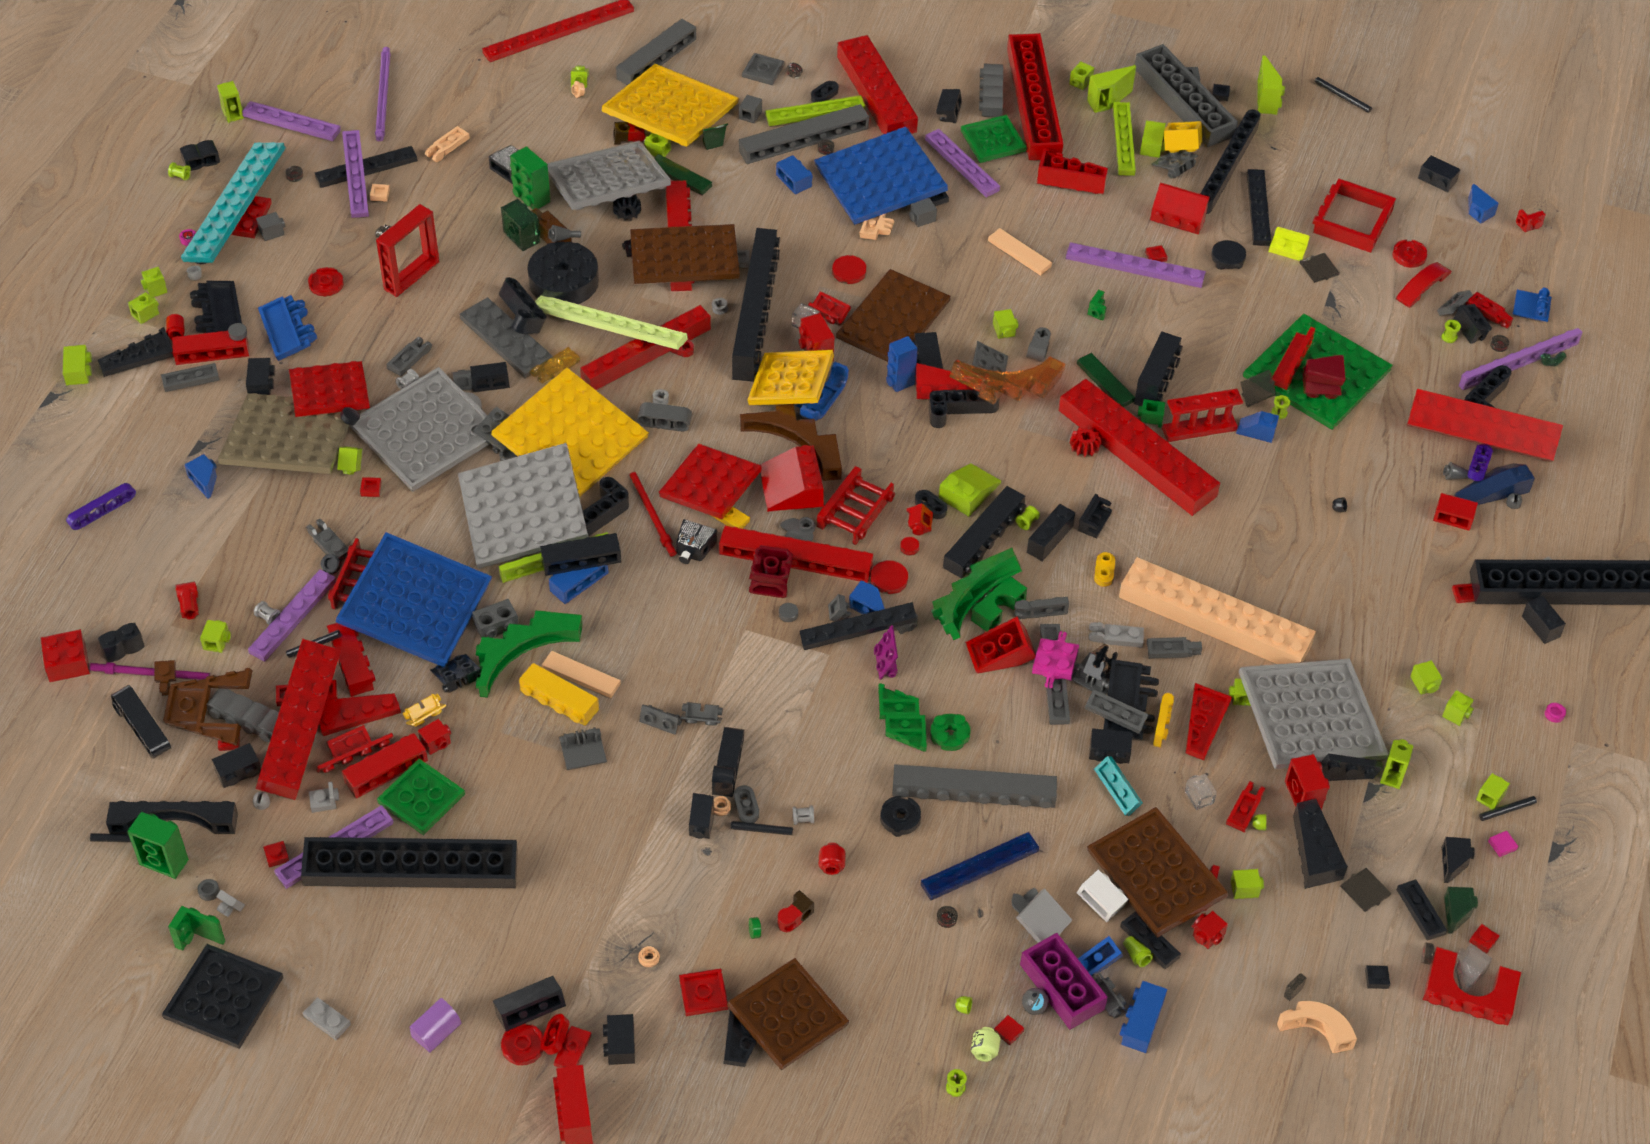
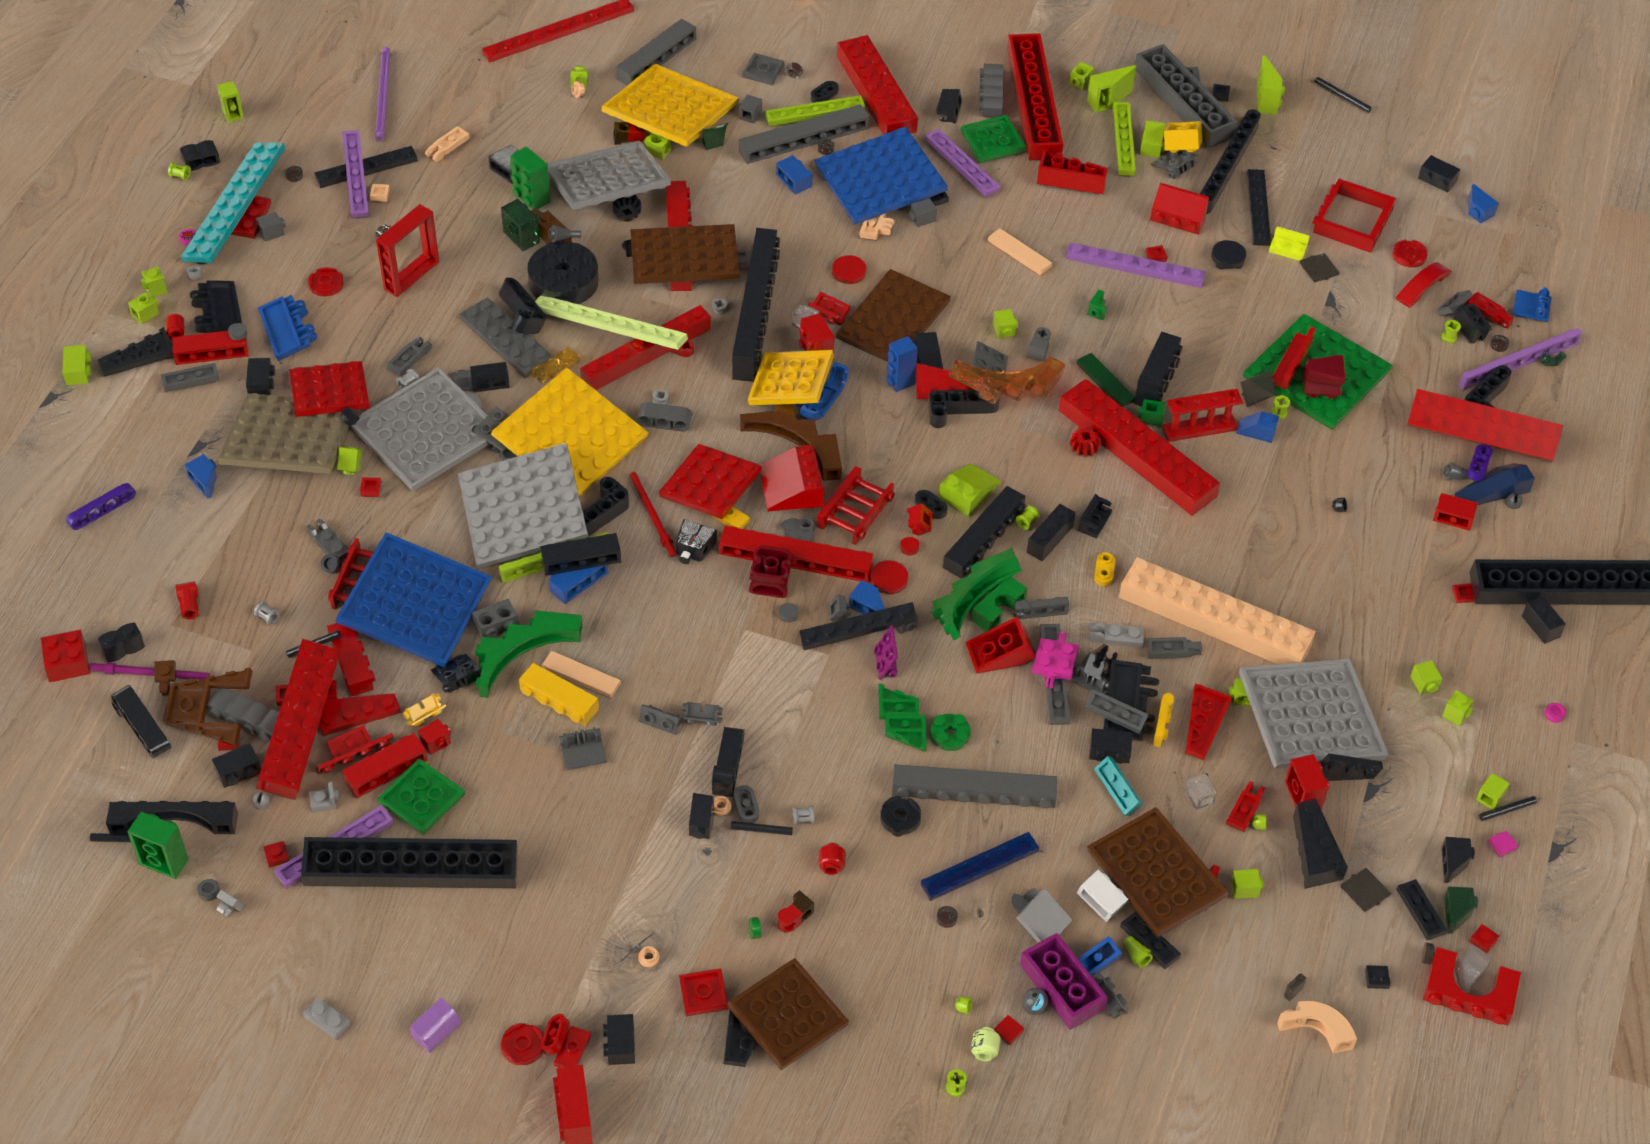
(190, 922): green bracket -> none
(215, 636): lime brick -> none
(222, 996): black plate -> none
(291, 121): medium lavender plate -> none
(292, 615): medium lavender plate -> none
(529, 1003): black brick -> none
(679, 173): dark green tile -> none
(1142, 1016): blue brick -> none
(1209, 929): red brick -> none
(1399, 755): lime torso -> none
(1530, 221): red bracket -> none

